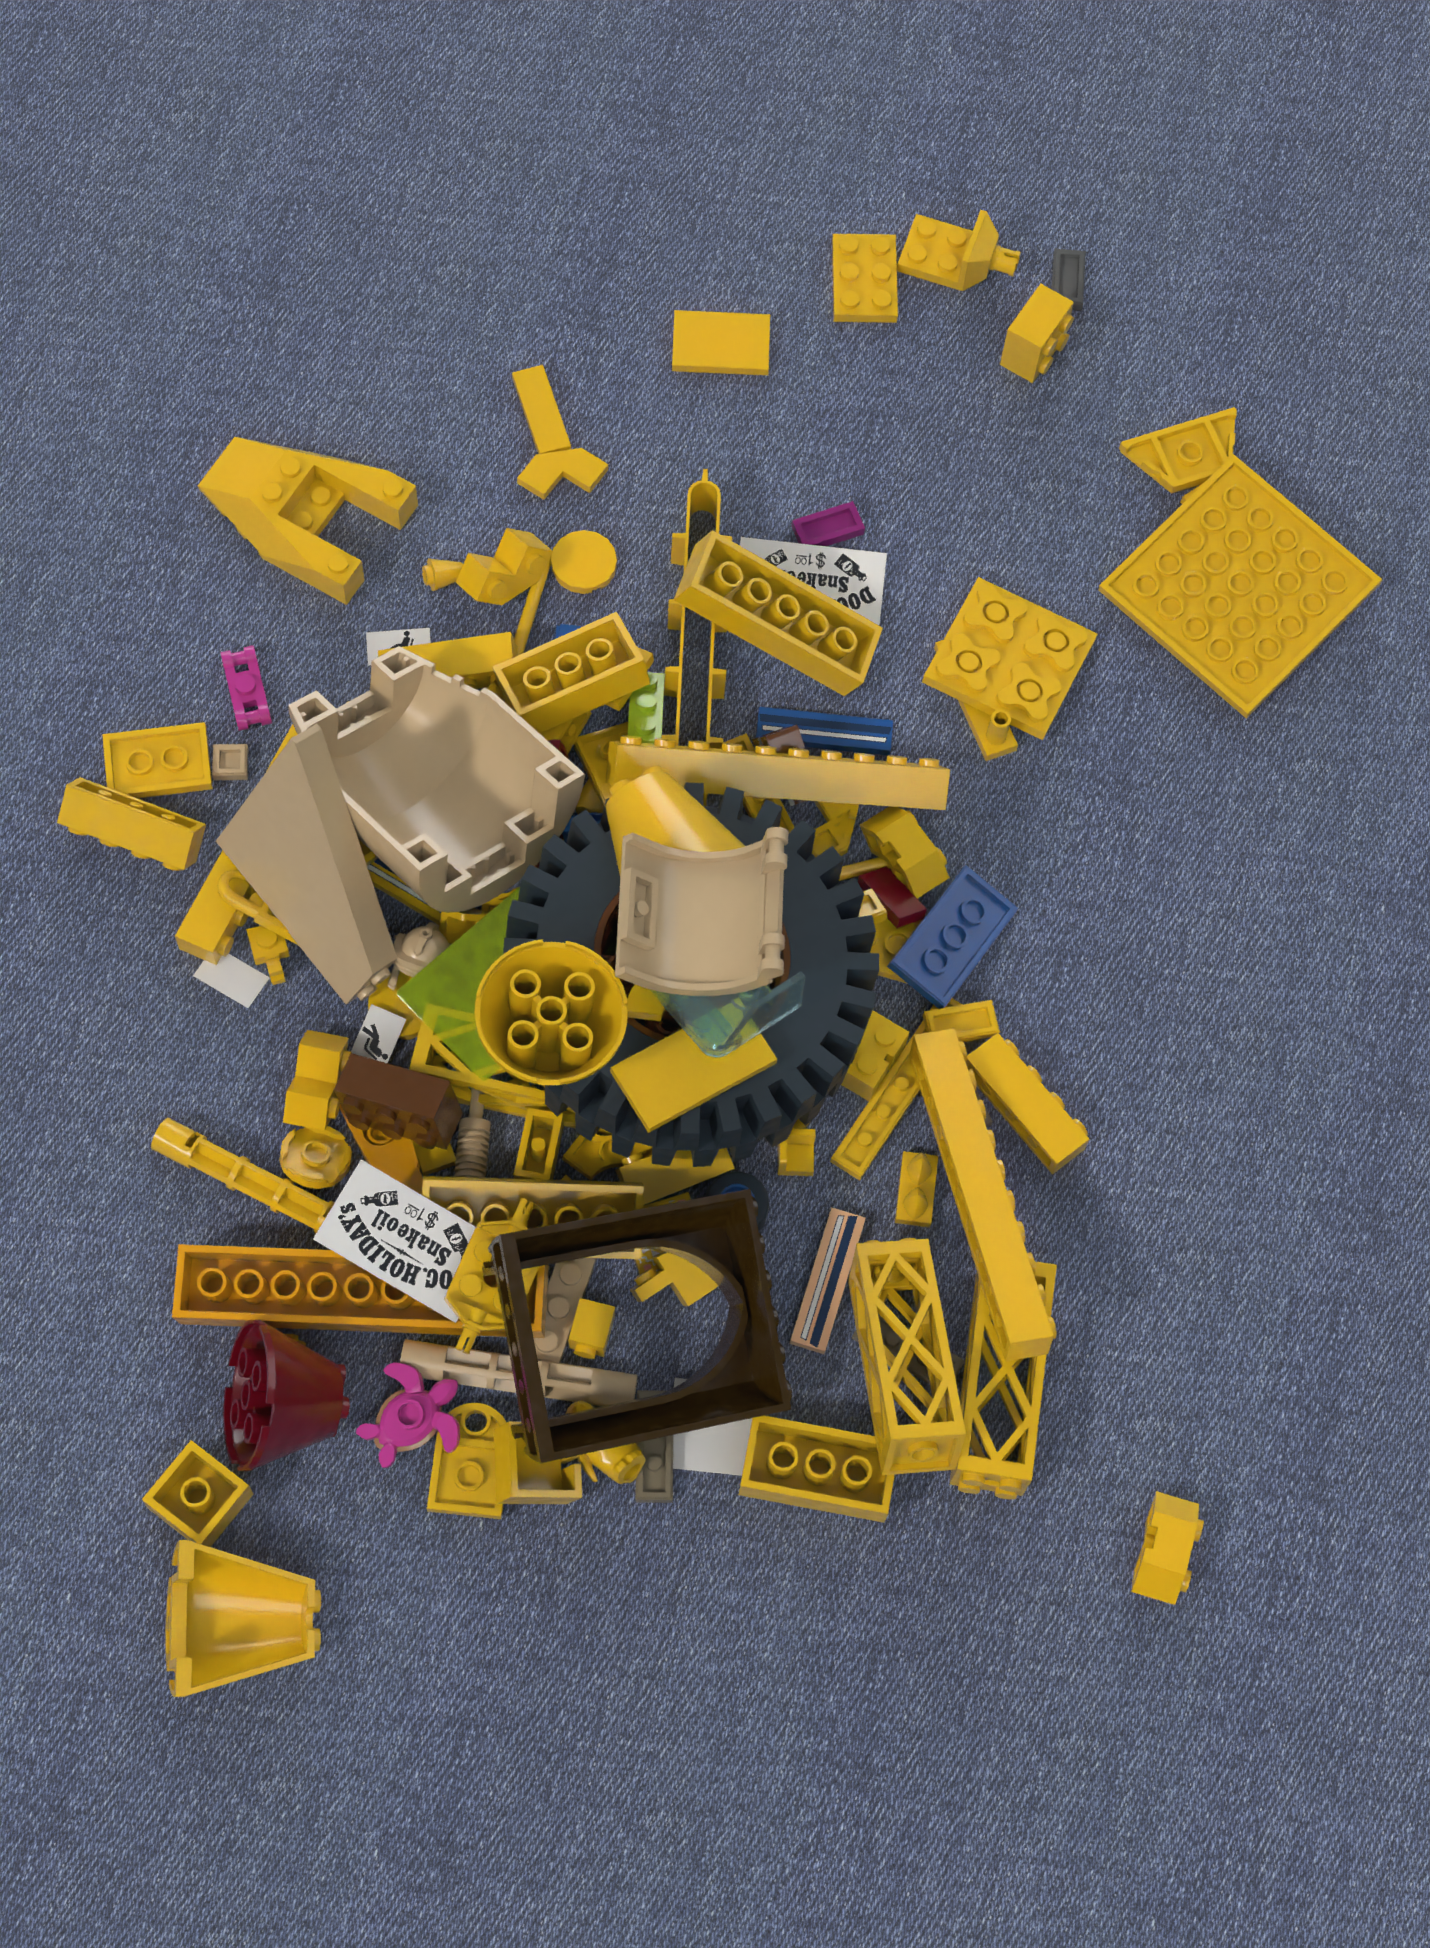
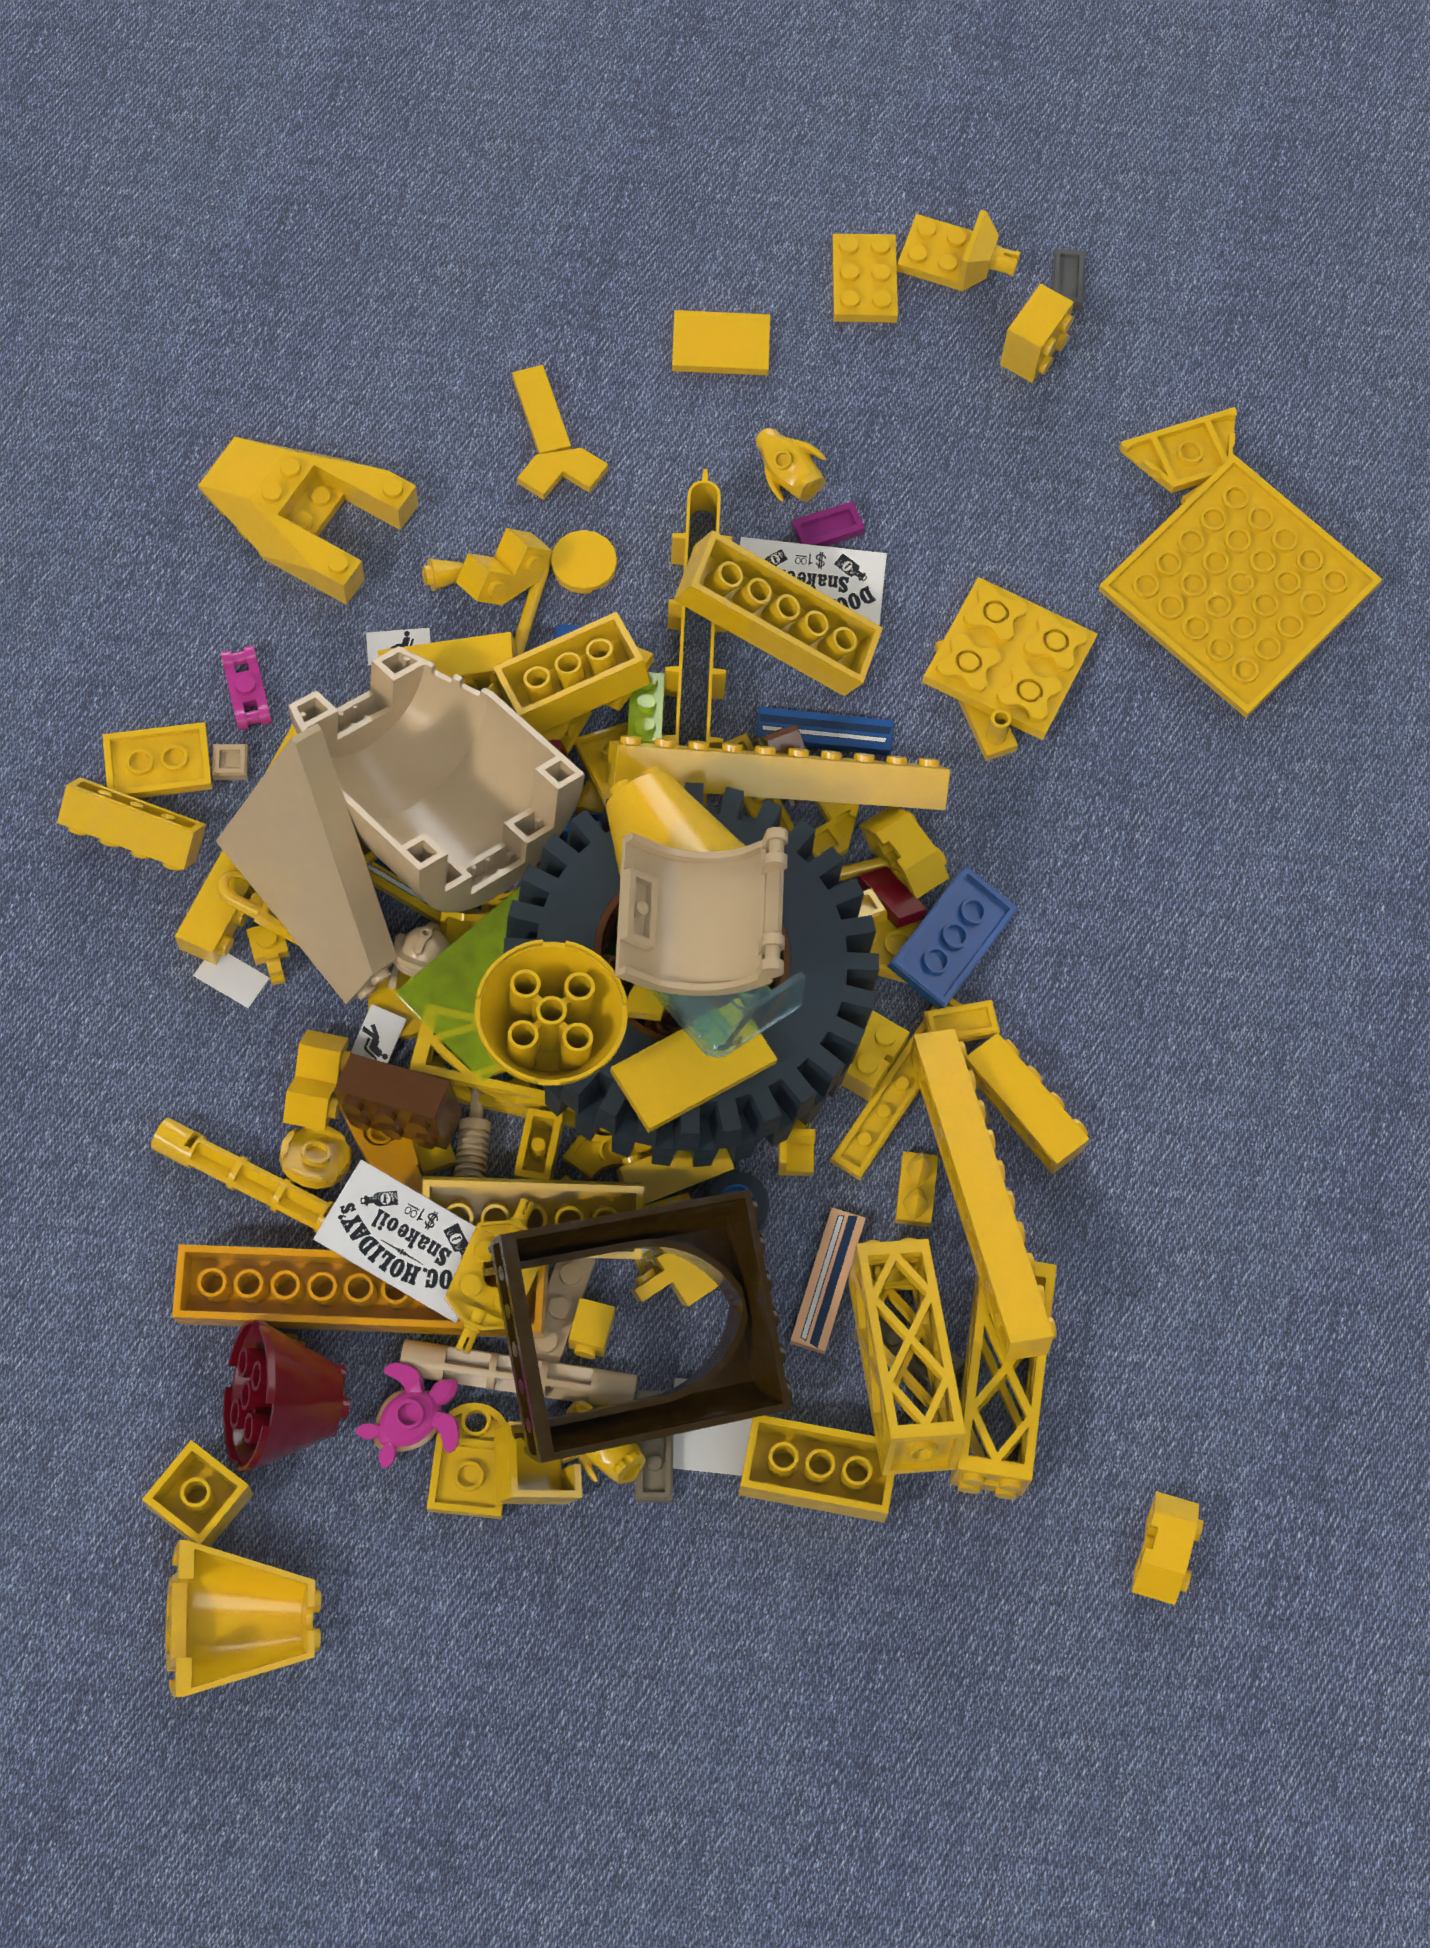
(790, 465): none -> yellow animal

